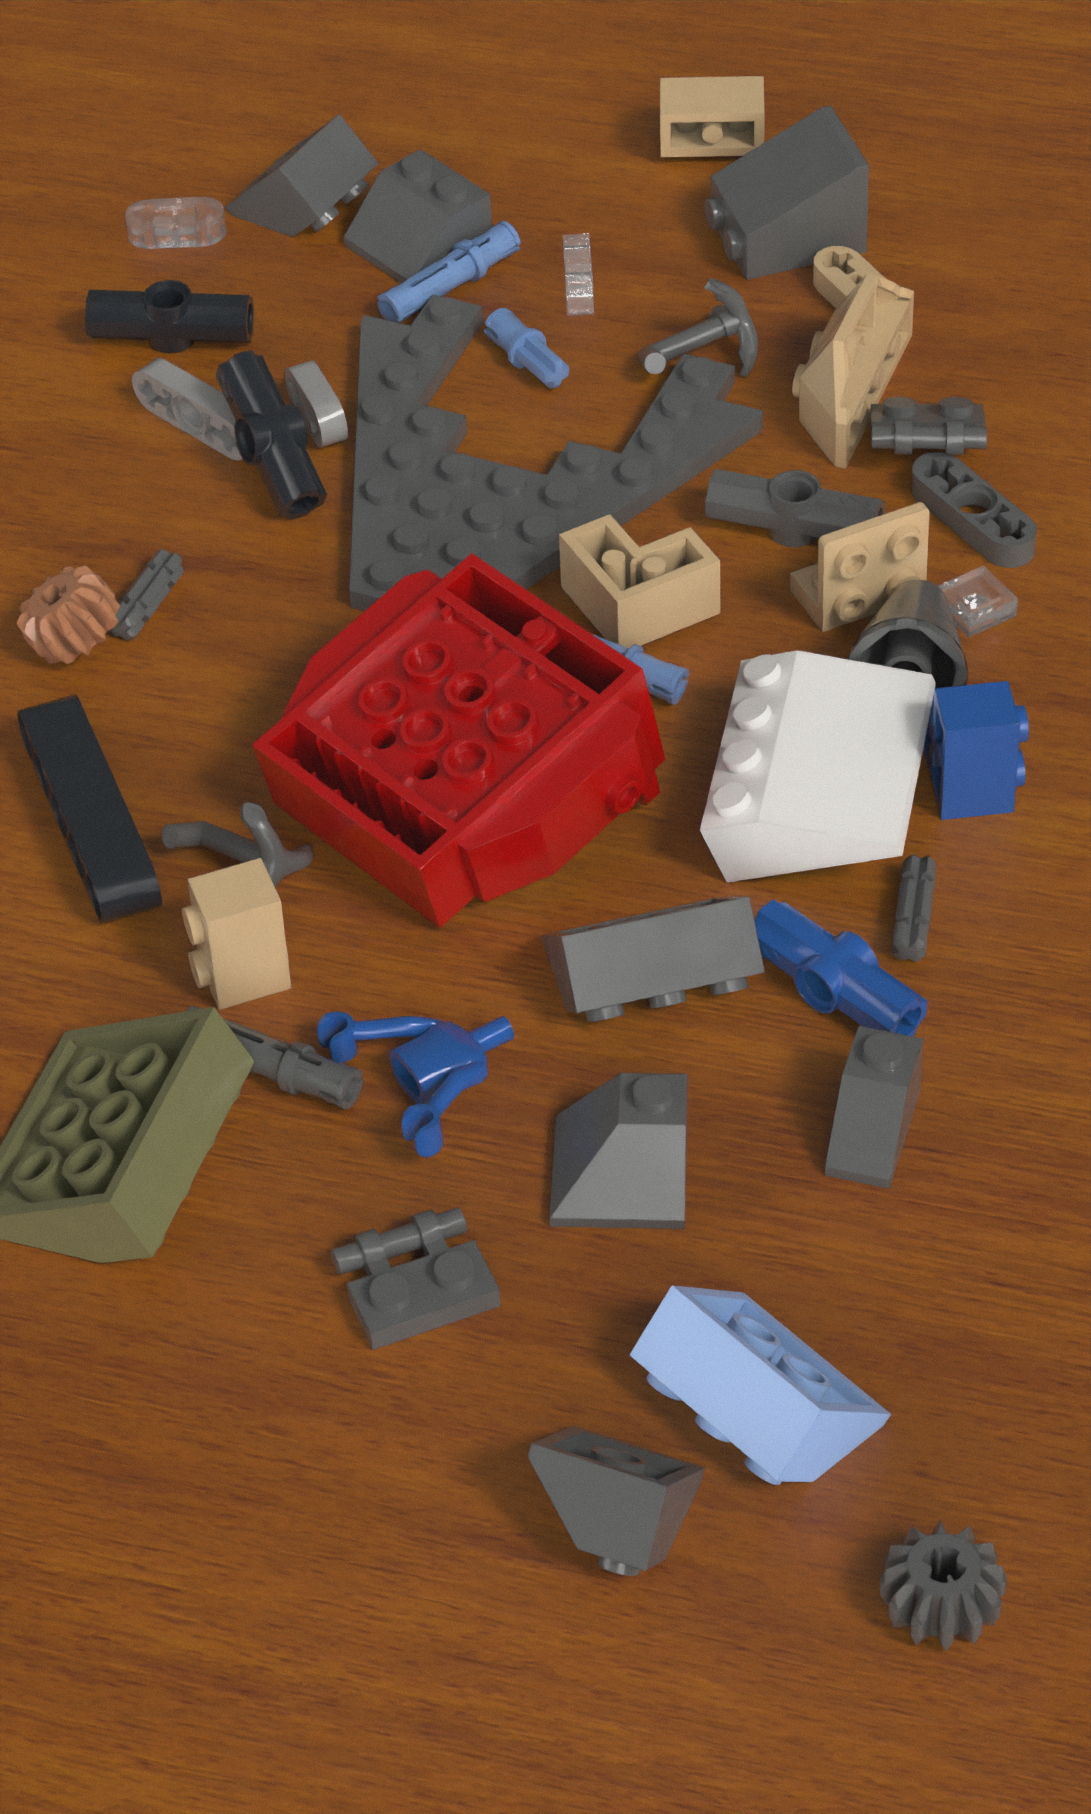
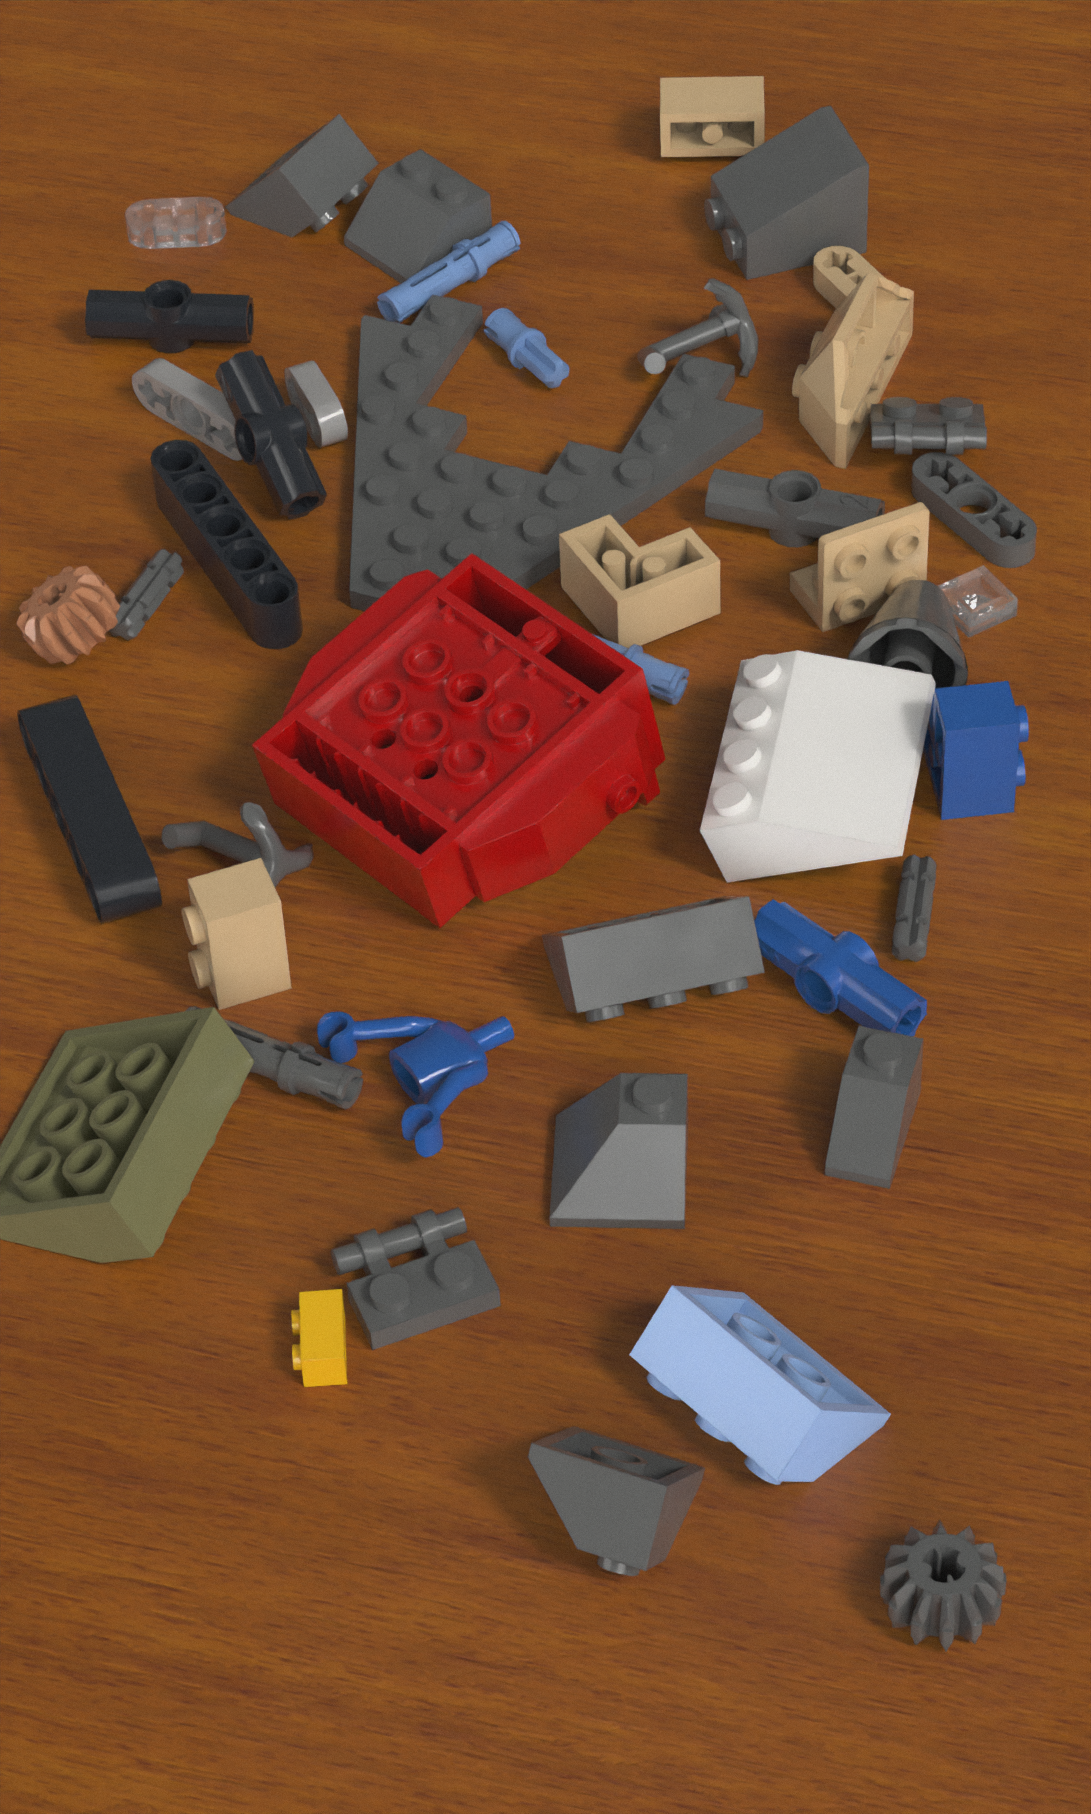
(227, 544): none -> black beam
(322, 1338): none -> yellow piece
(578, 274): clear beam -> none

